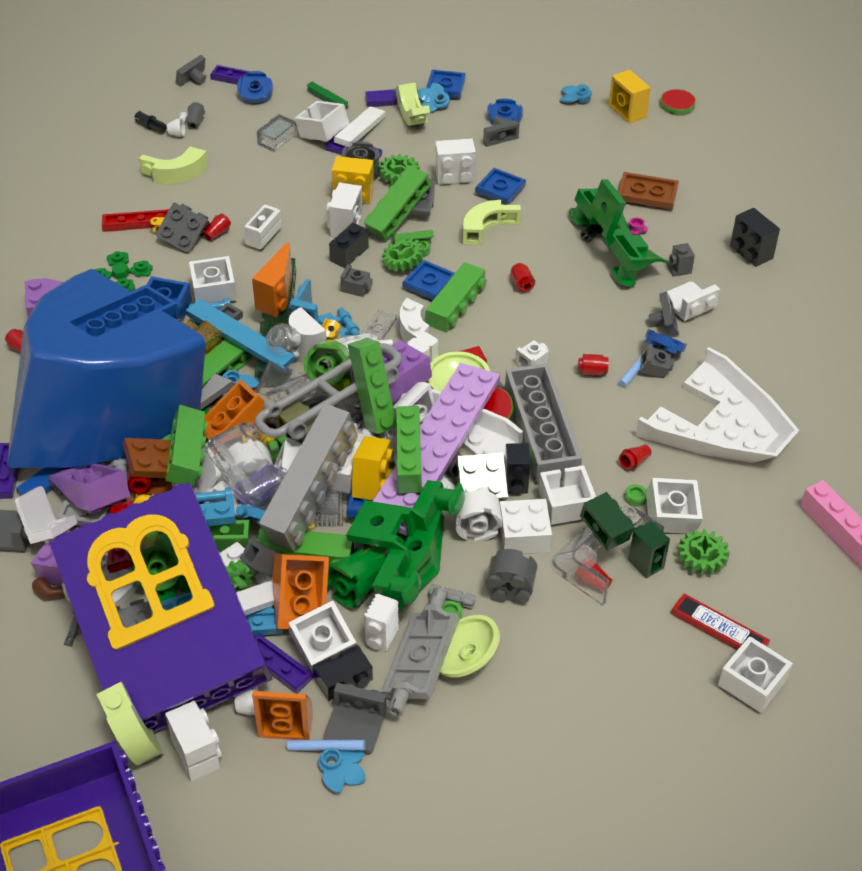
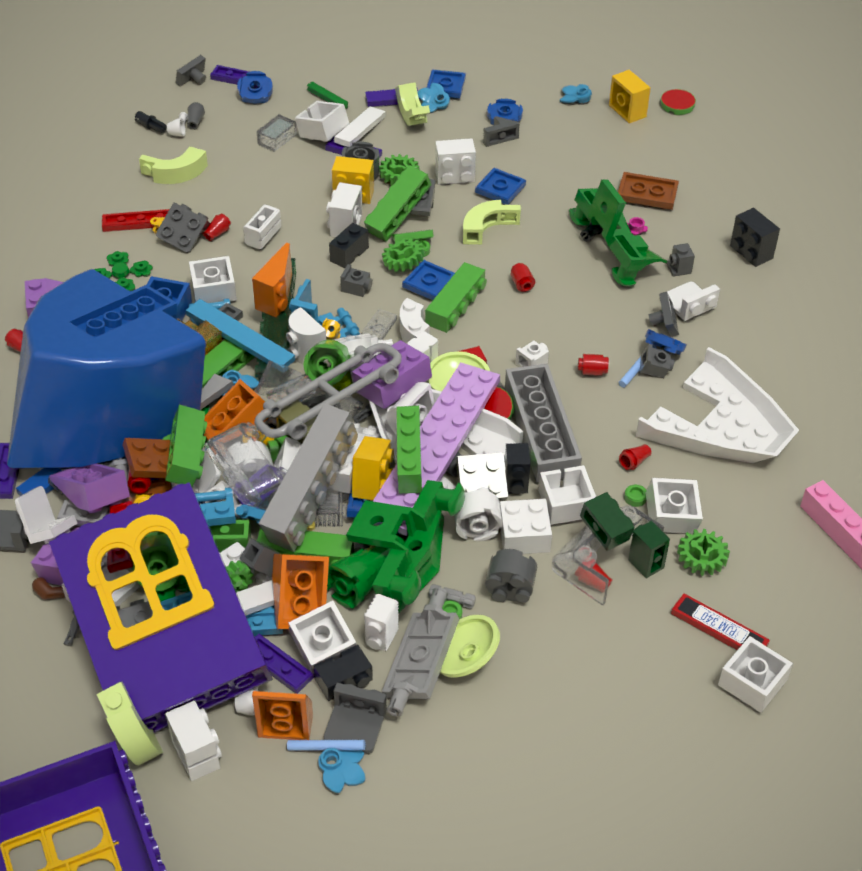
(283, 339): clear hair -> none
(372, 385): bright green brick -> none

